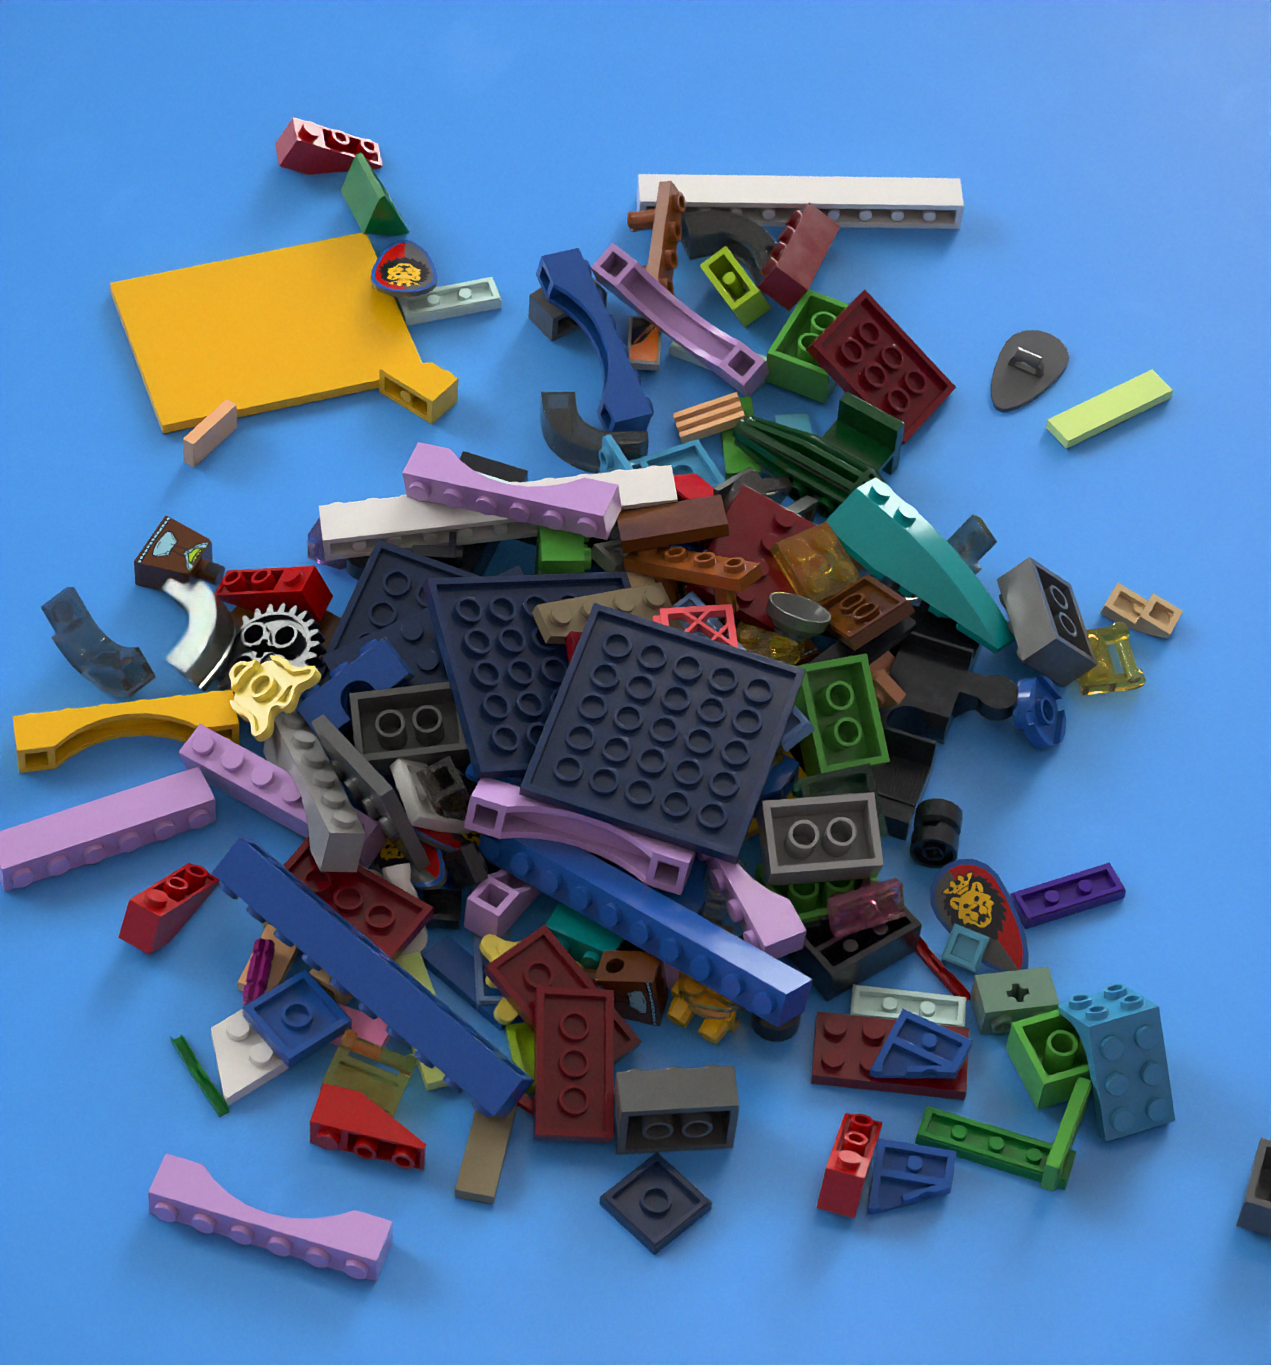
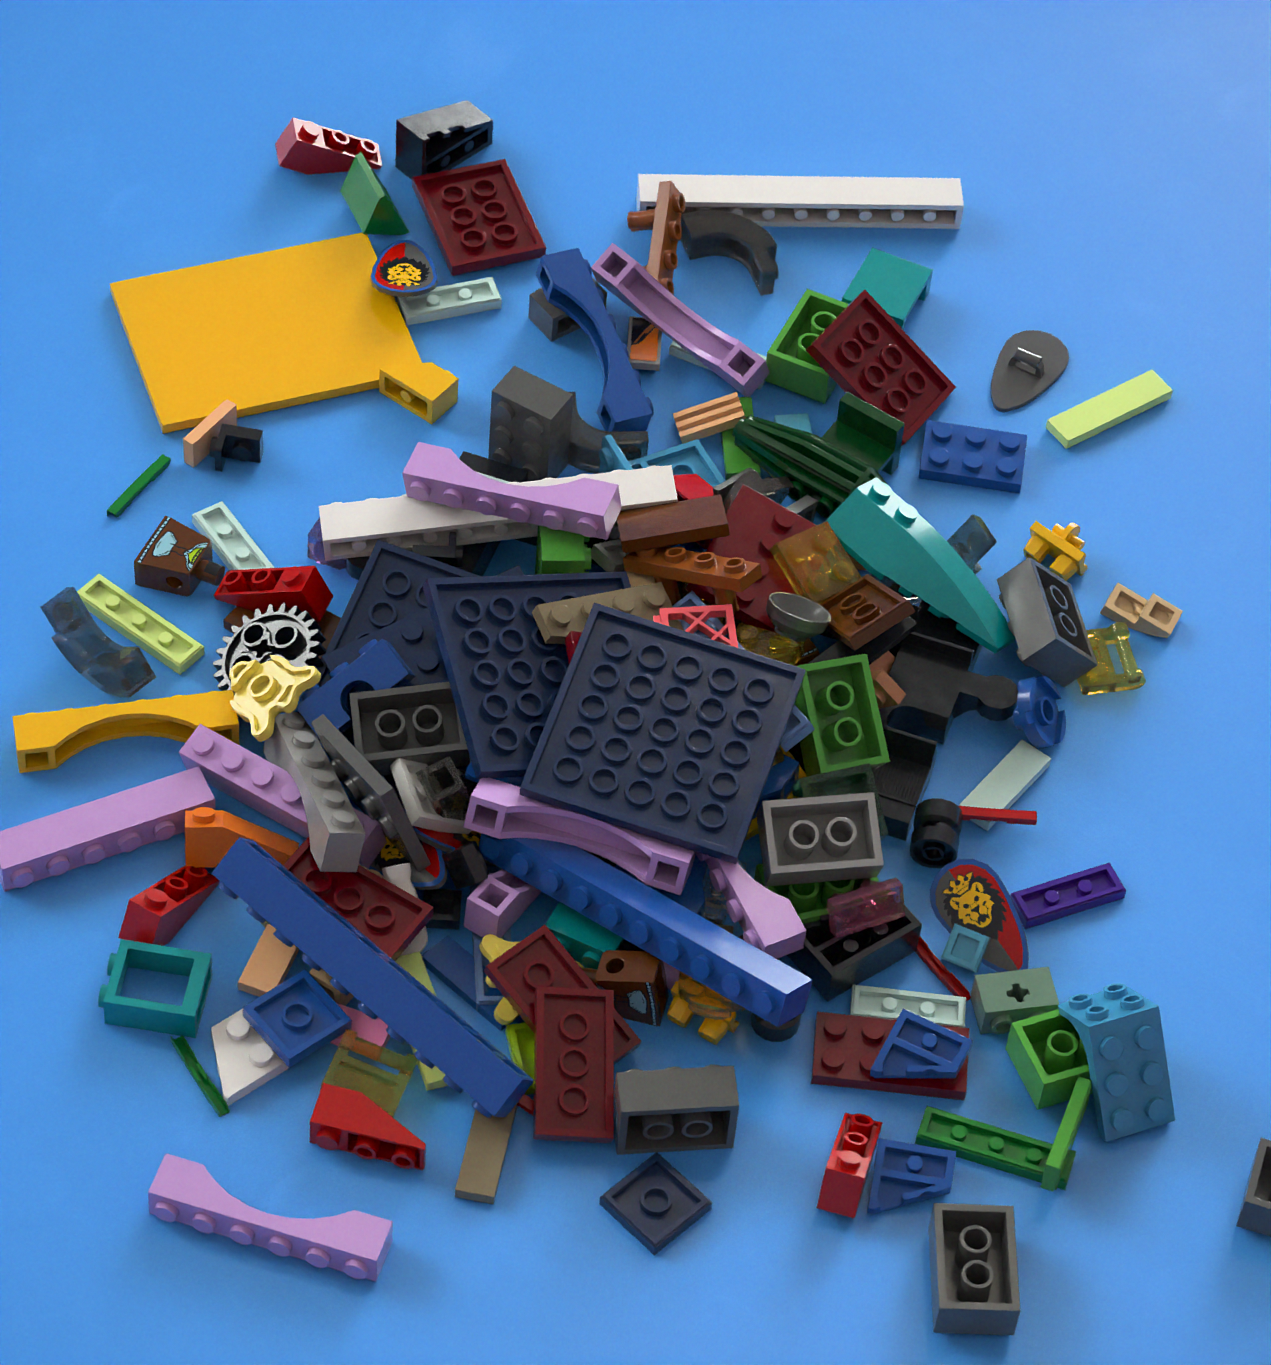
(139, 485): none -> green piece
(140, 624): none -> yellowish green tile
(154, 1015): none -> teal window
(208, 637): clear smoke arch -> none
(213, 833): none -> orange slope
(229, 538): none -> light aqua tile
(236, 443): none -> black bracket
(258, 970): magenta axle -> none
(441, 138): none -> black wedge
(478, 217): none -> dark red plate
(530, 424): none -> dark grey brick
(735, 286): lime brick -> none
(797, 256): dark red brick -> none
(892, 283): none -> teal panel
(973, 456): none -> blue plate
(973, 1269): none -> dark grey brick
(1005, 815): none -> red piece
(1008, 780): none -> light aqua tile
(1060, 544): none -> yellow hips

